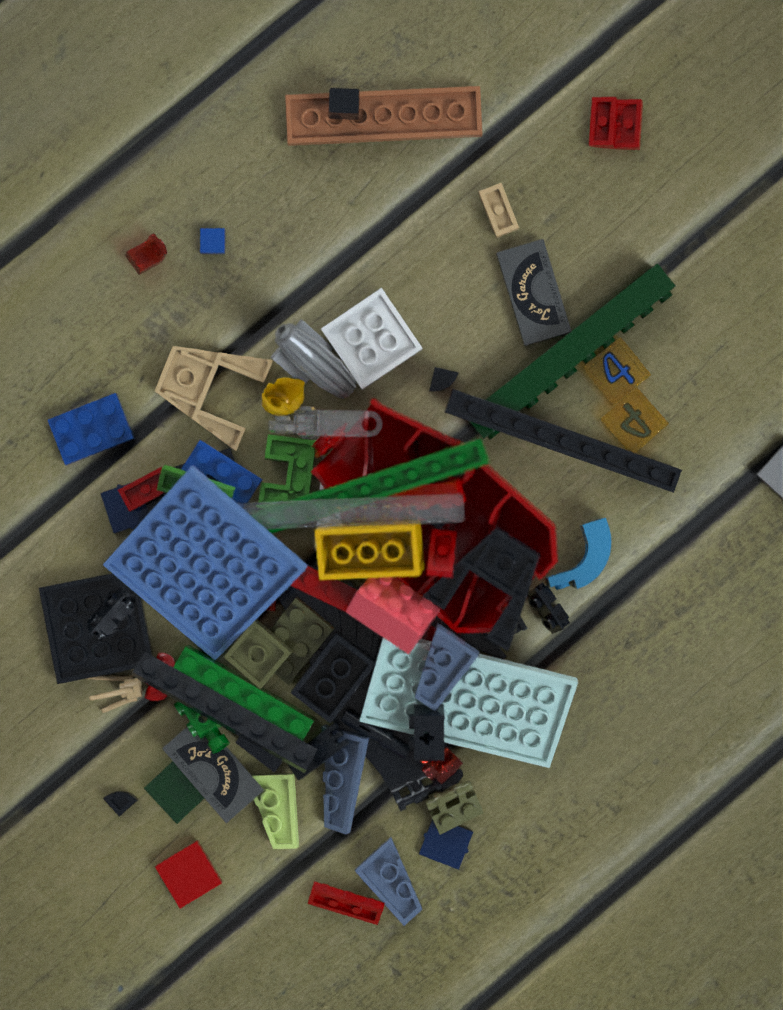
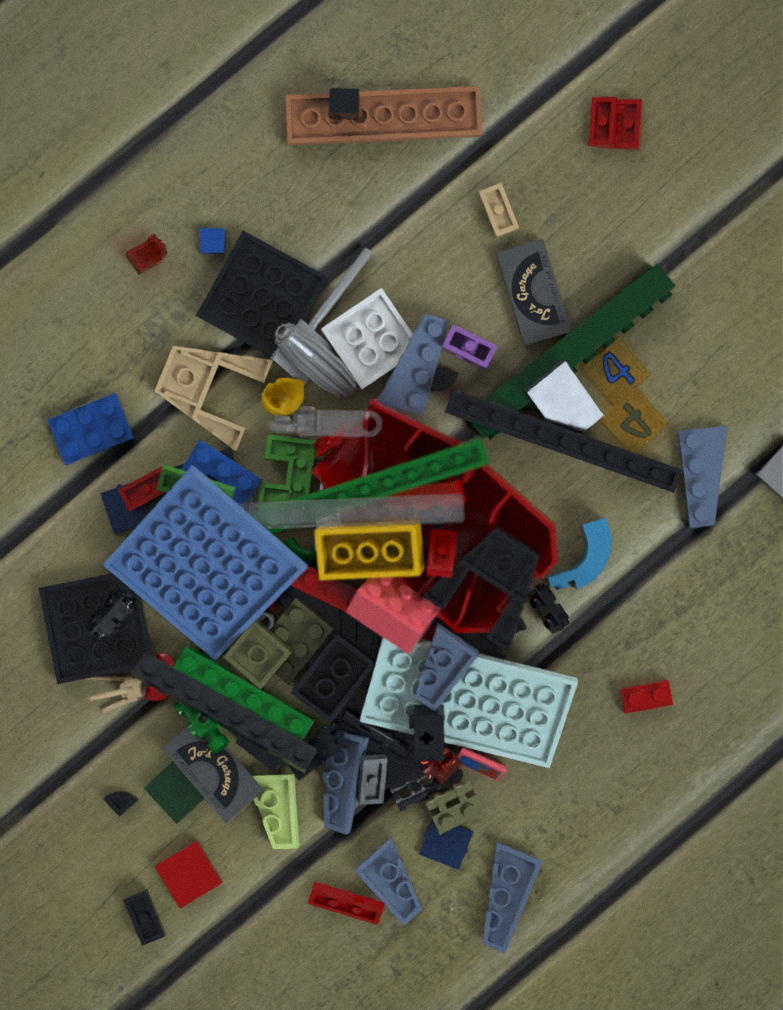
(144, 917): none -> black plate
(260, 293): none -> black plate
(264, 616): none -> light grey hinge
(306, 556): none -> green arm
(340, 288): none -> light grey bar
(372, 779): none -> dark grey plate
(413, 376): none -> sand blue wing
(469, 347): none -> medium lavender brick
(481, 763): none -> slope
(510, 888): none -> sand blue wing
(564, 399): none -> tile
(646, 696): none -> red plate
(701, 472): none -> sand blue wing

